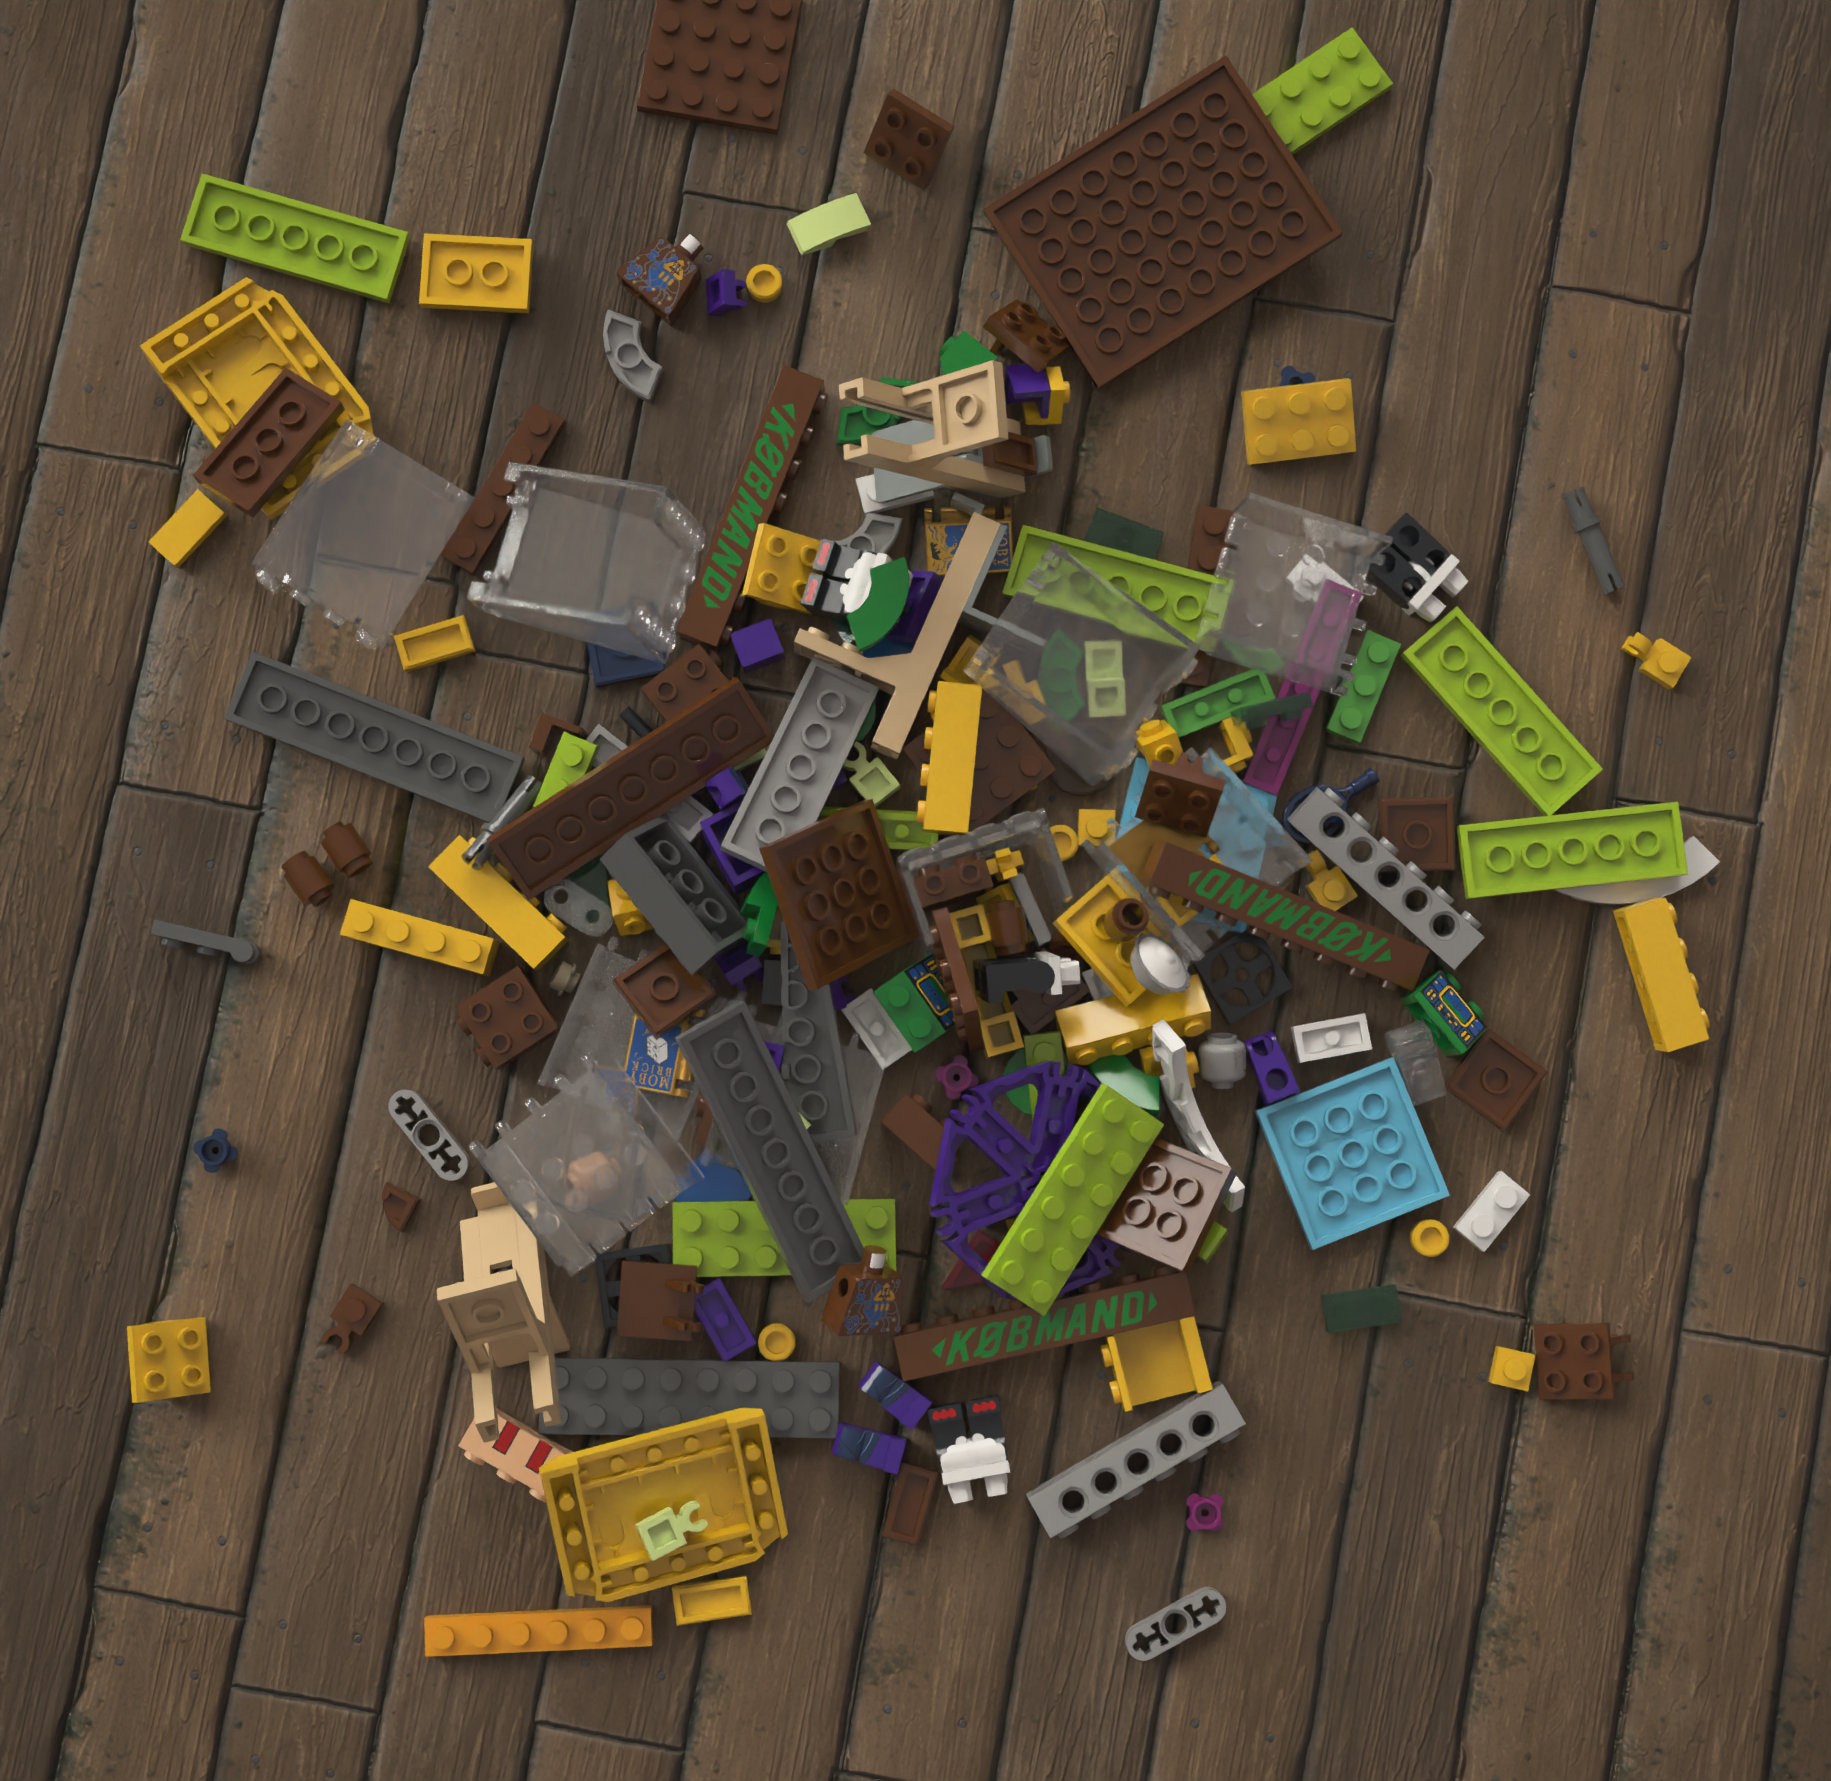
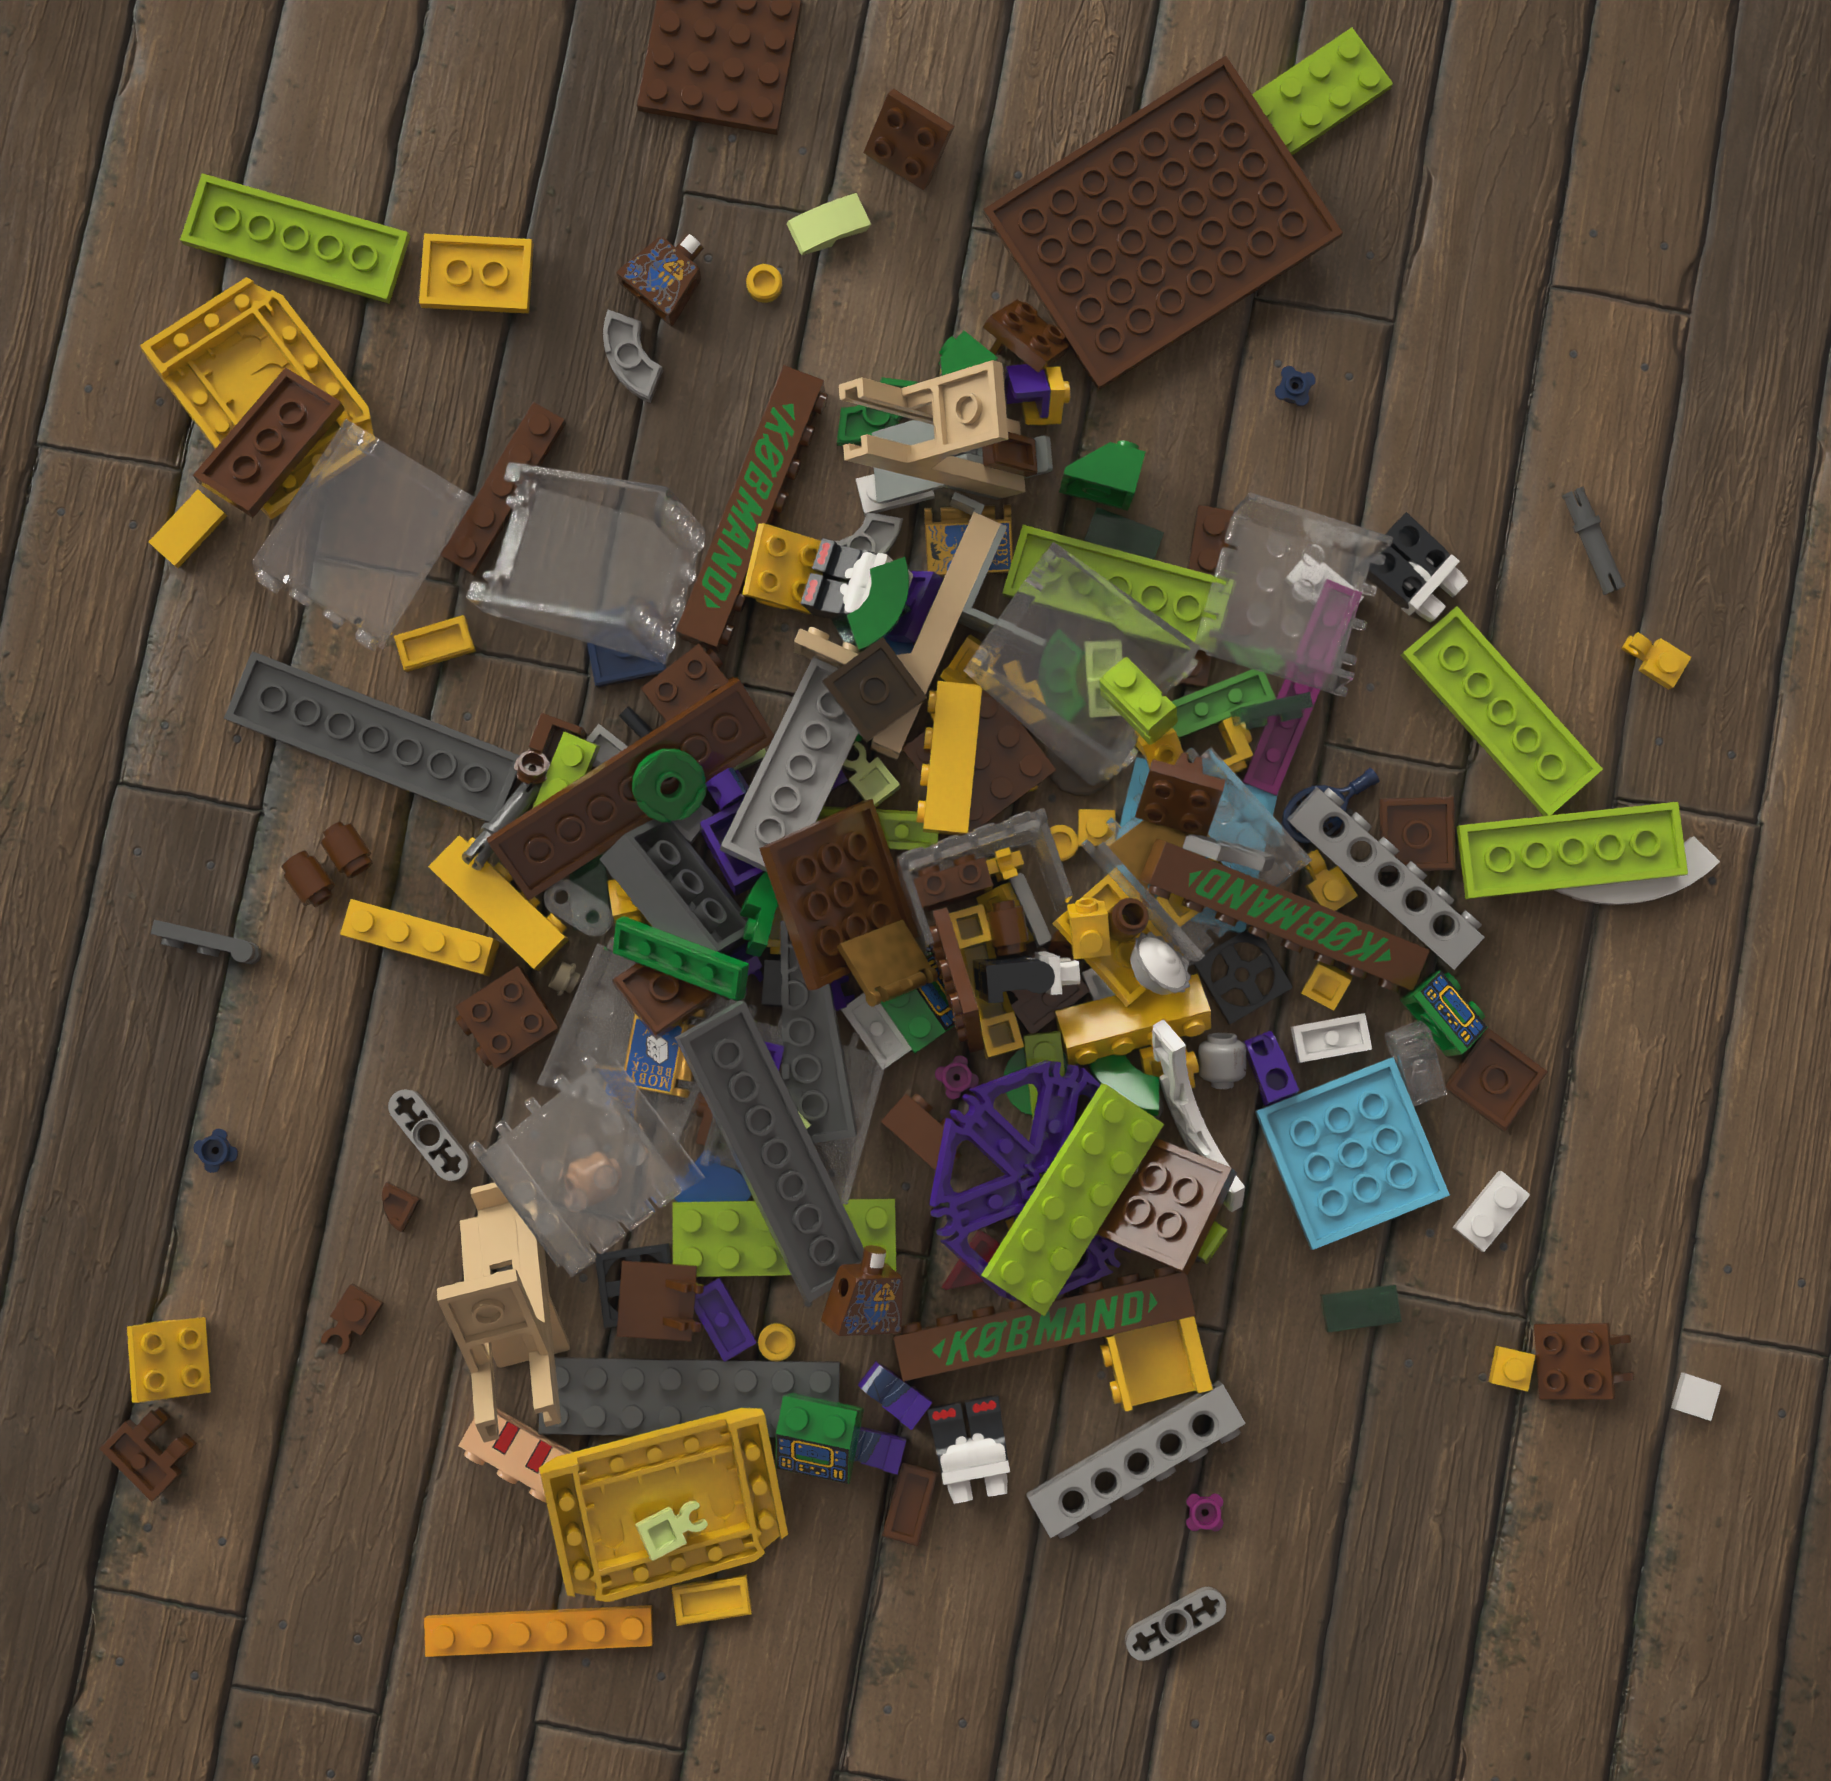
(141, 1459): none -> reddish brown plate
(534, 759): none -> reddish brown plate
(654, 771): none -> green tile
(680, 958): none -> green tile
(721, 293): dark purple tile -> none
(757, 646): dark purple panel -> none
(817, 1437): none -> green slope
(874, 689): none -> dark brown plate
(887, 962): none -> pearl gold piece
(1089, 928): none -> yellow bracket
(1105, 475): none -> green slope
(1138, 700): none -> lime brick
(1229, 852): none -> light grey tile
(1298, 421): yellow plate -> none
(1326, 985): none -> yellow plate
(1371, 671): bright green plate -> none
(1429, 1238): yellow tile -> none
(1662, 974): yellow brick -> none
(1696, 1396): none -> white tile

